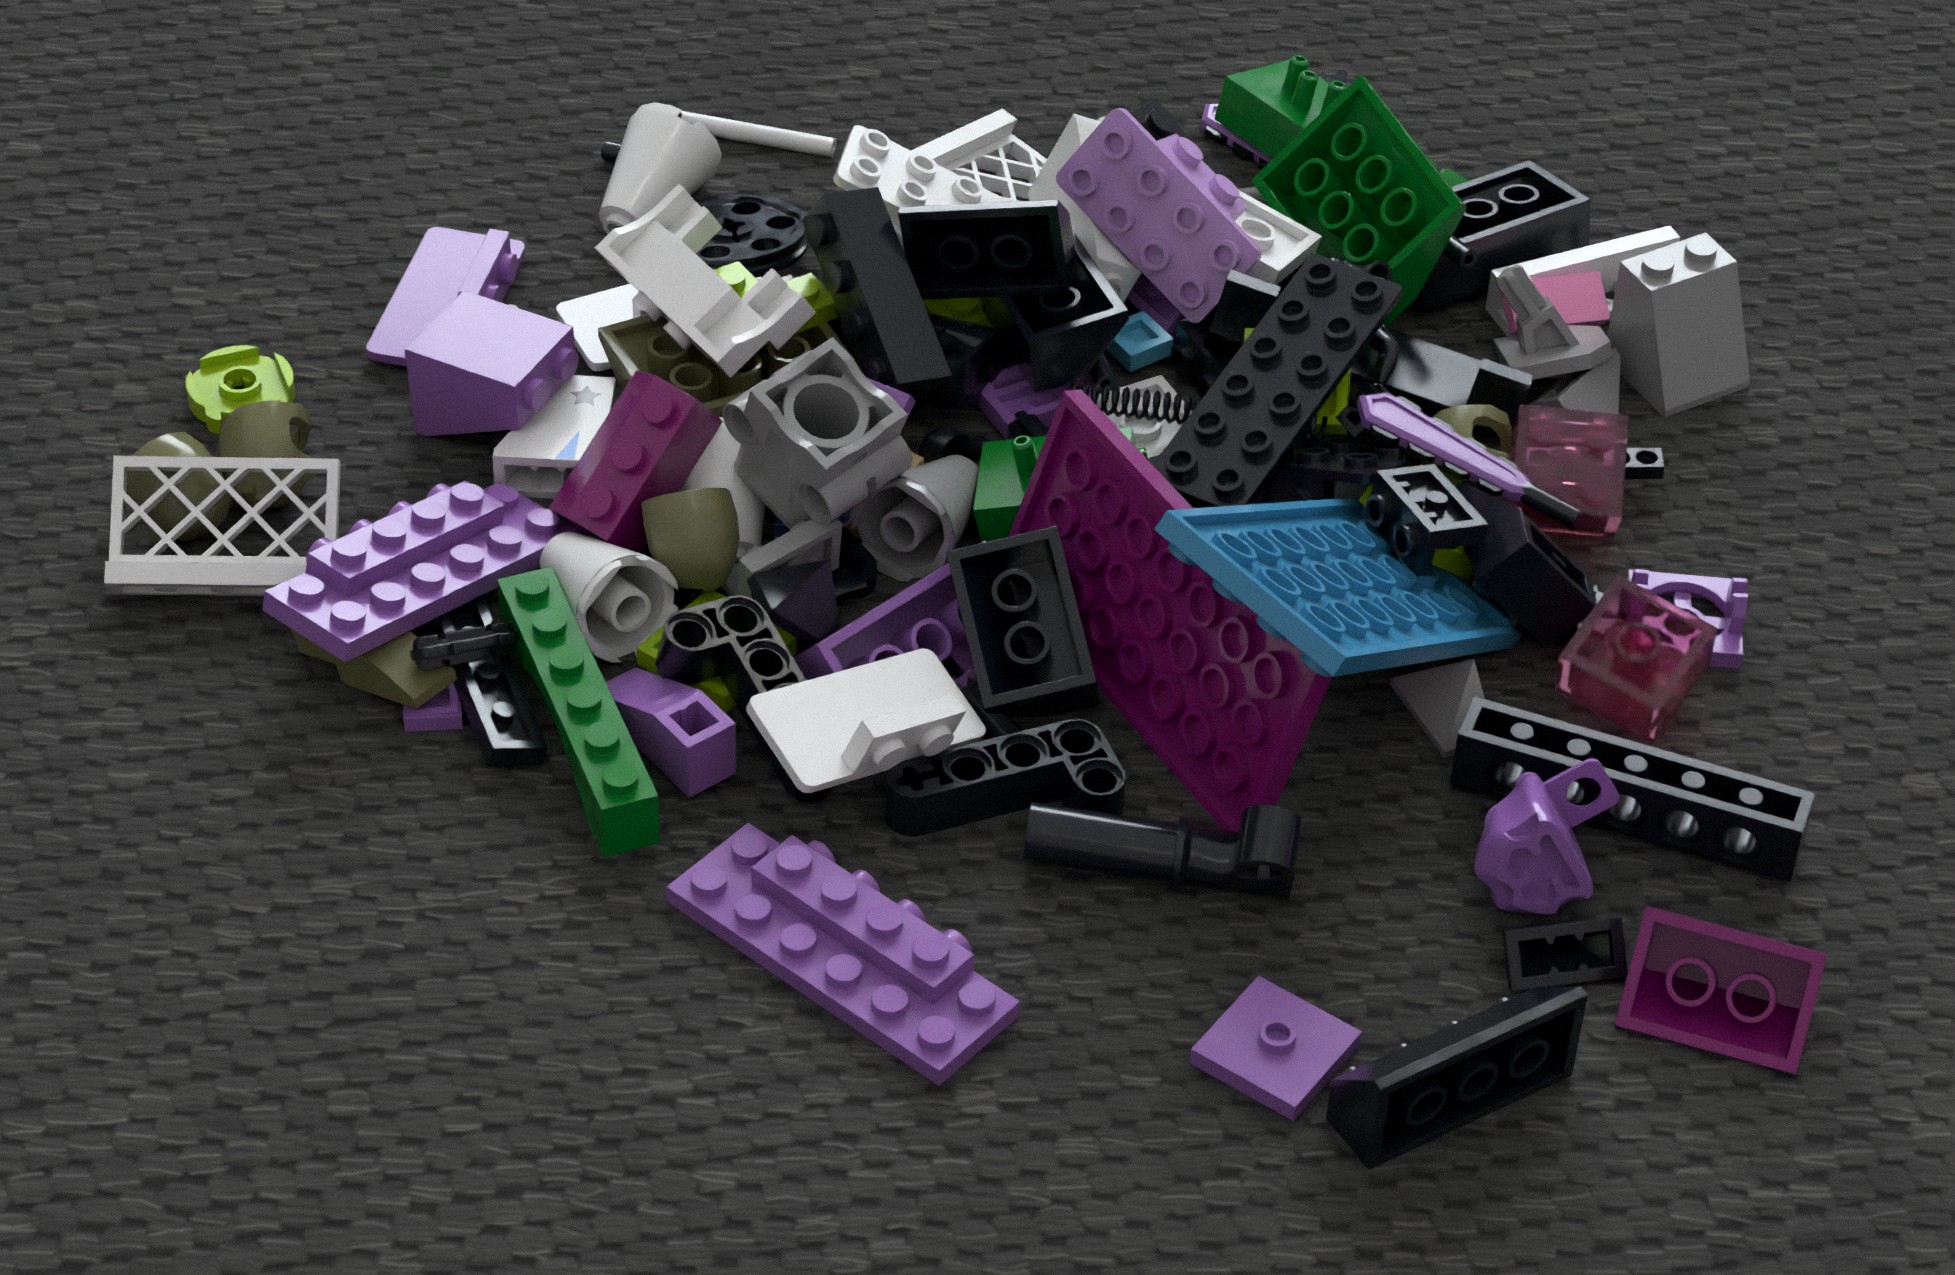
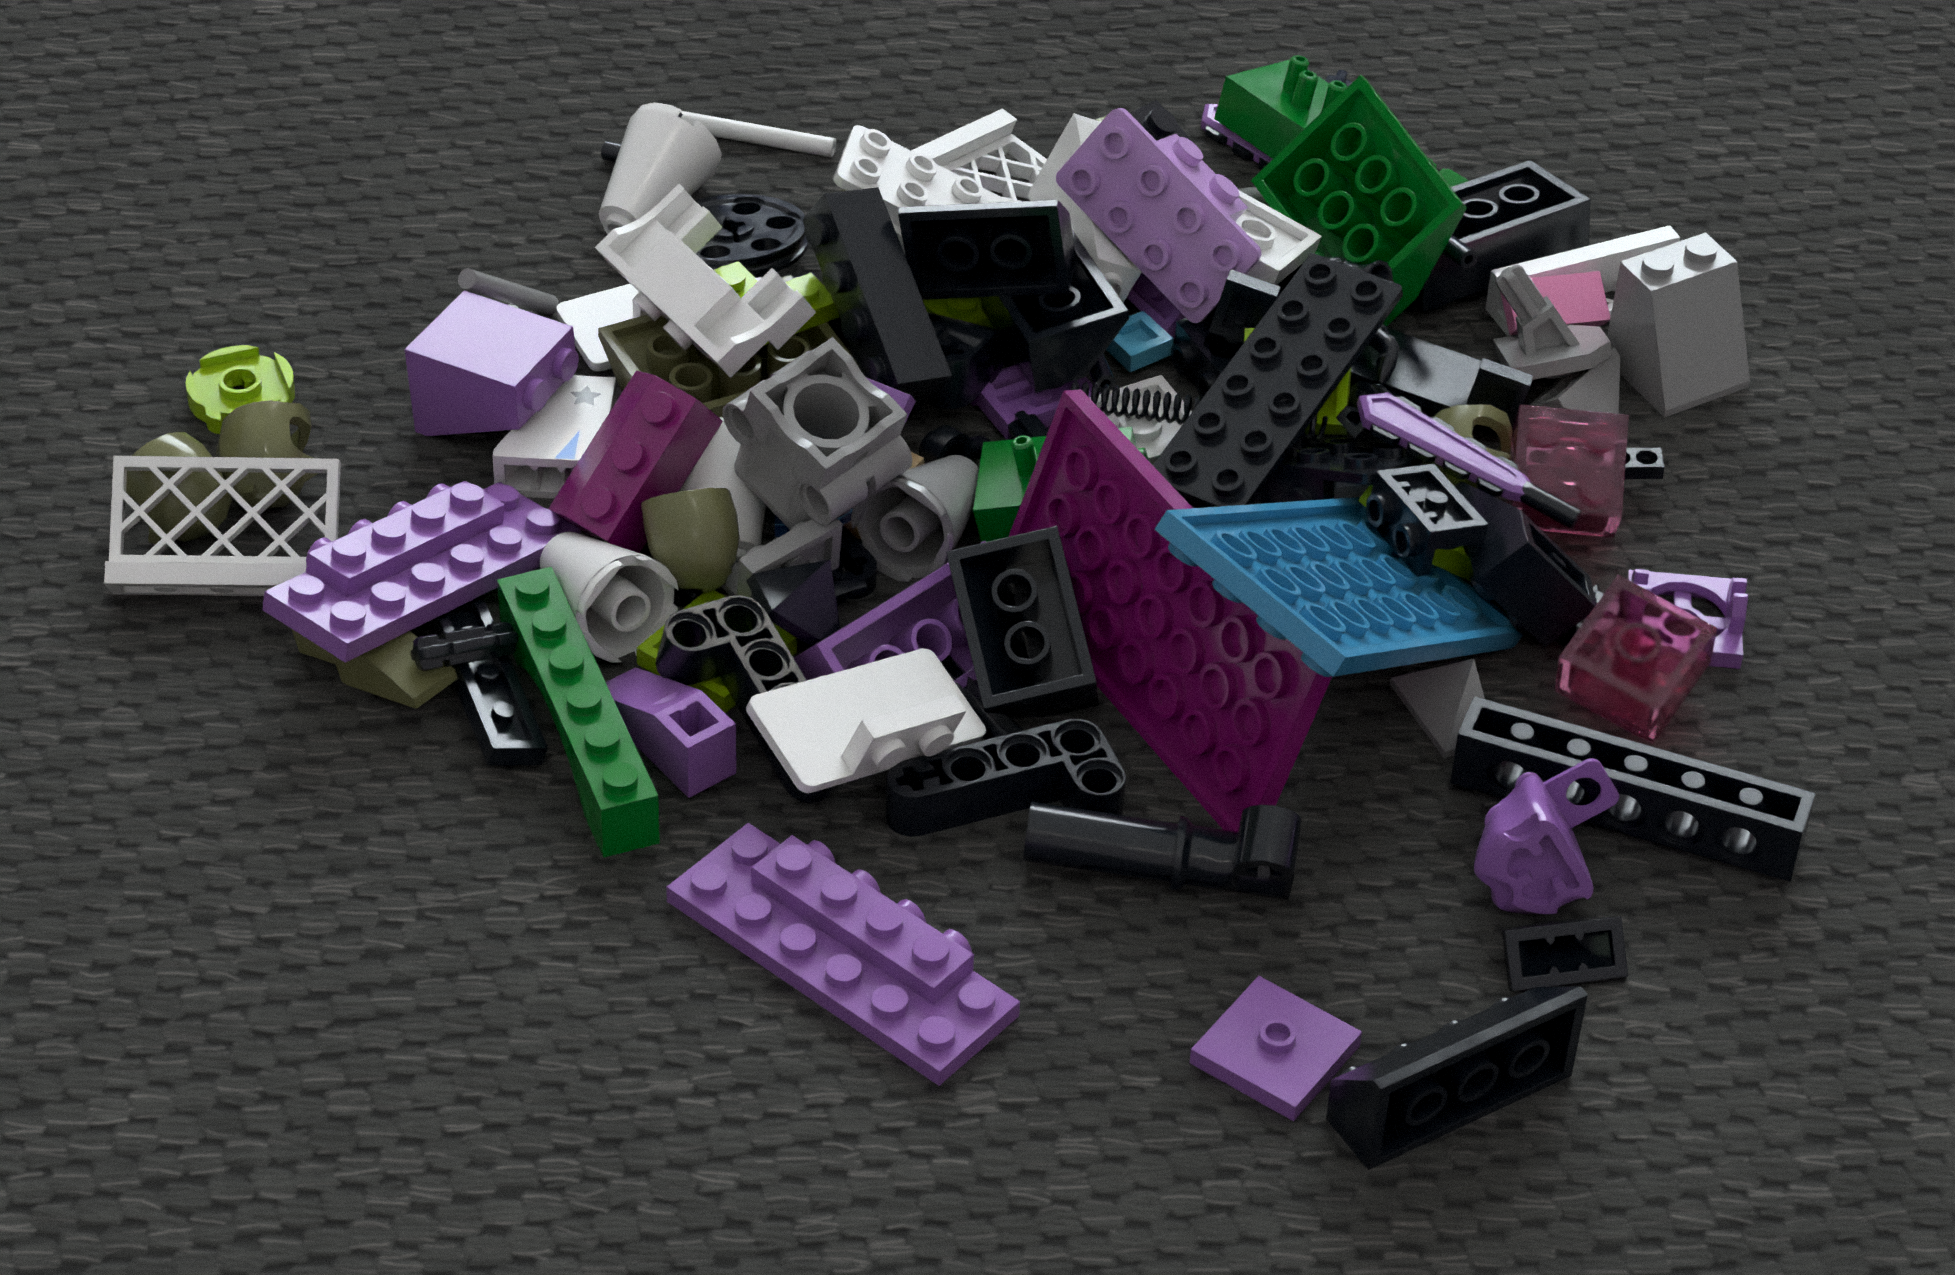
(437, 274): bracket -> none
(438, 713): medium lavender tile -> none
(507, 291): none -> light grey bar
(1721, 989): magenta slope -> none

